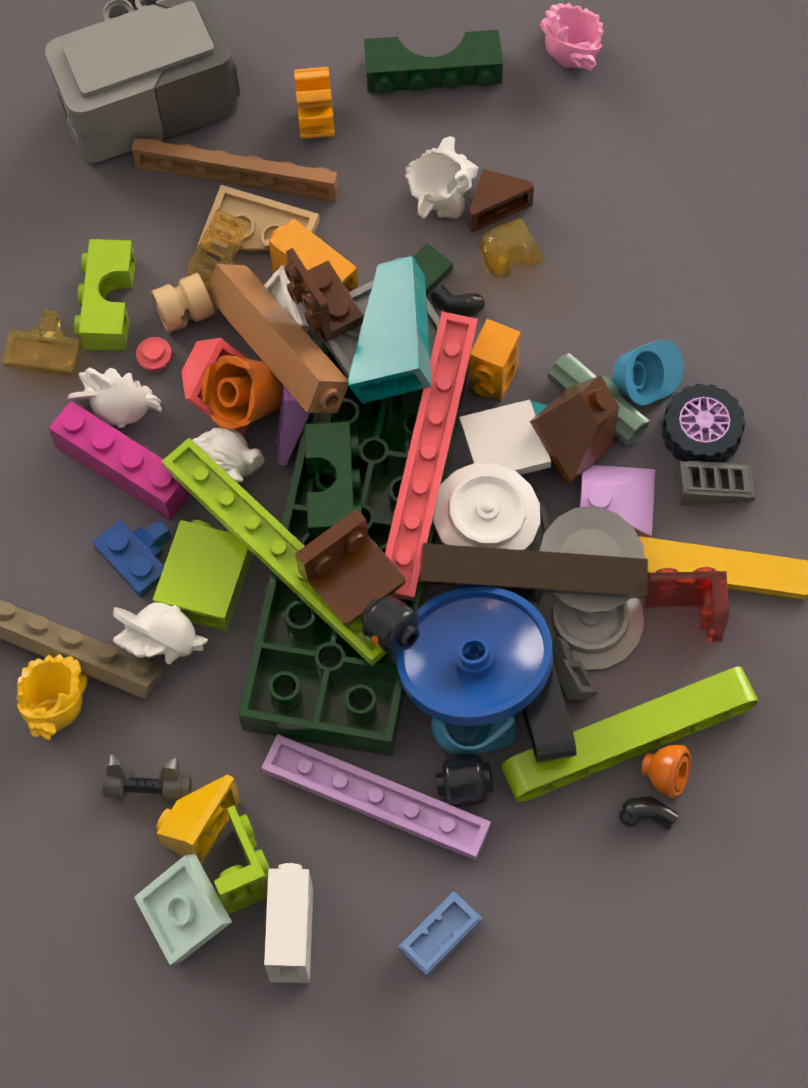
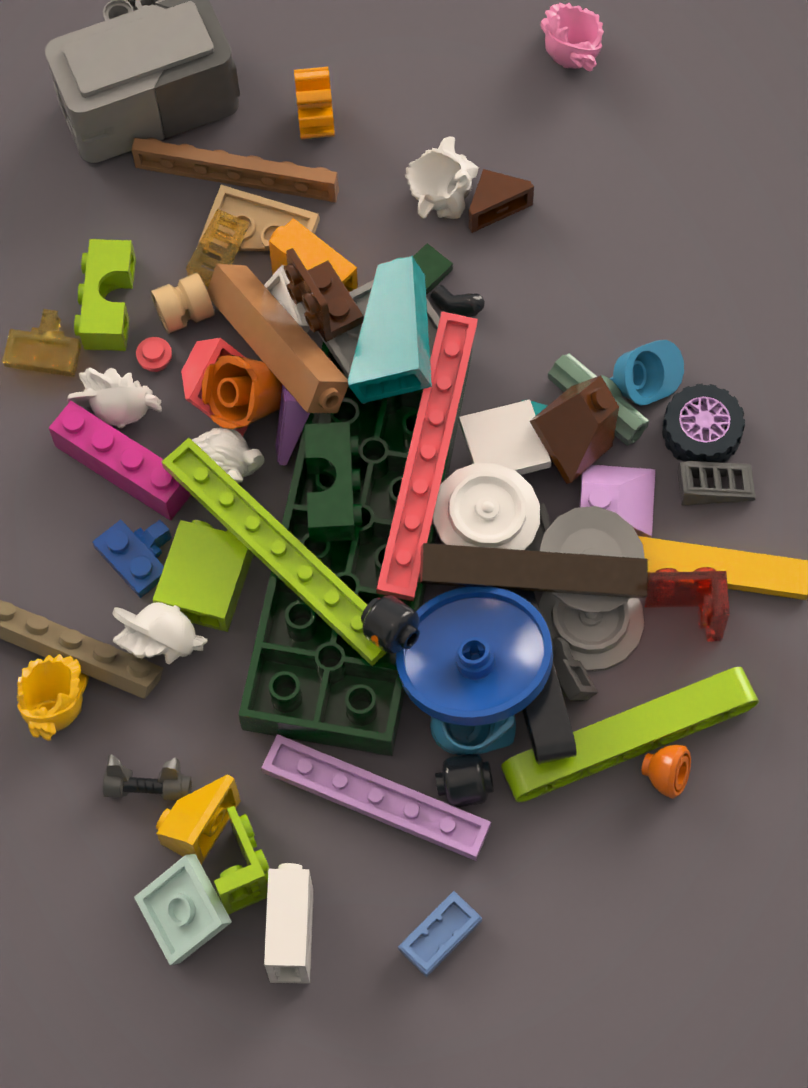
(348, 568): reddish brown bracket -> none
(396, 68): dark green arch -> none
(494, 360): light orange brick -> none
(508, 246): clear yellow helmet -> none
(647, 807): black arm -> none

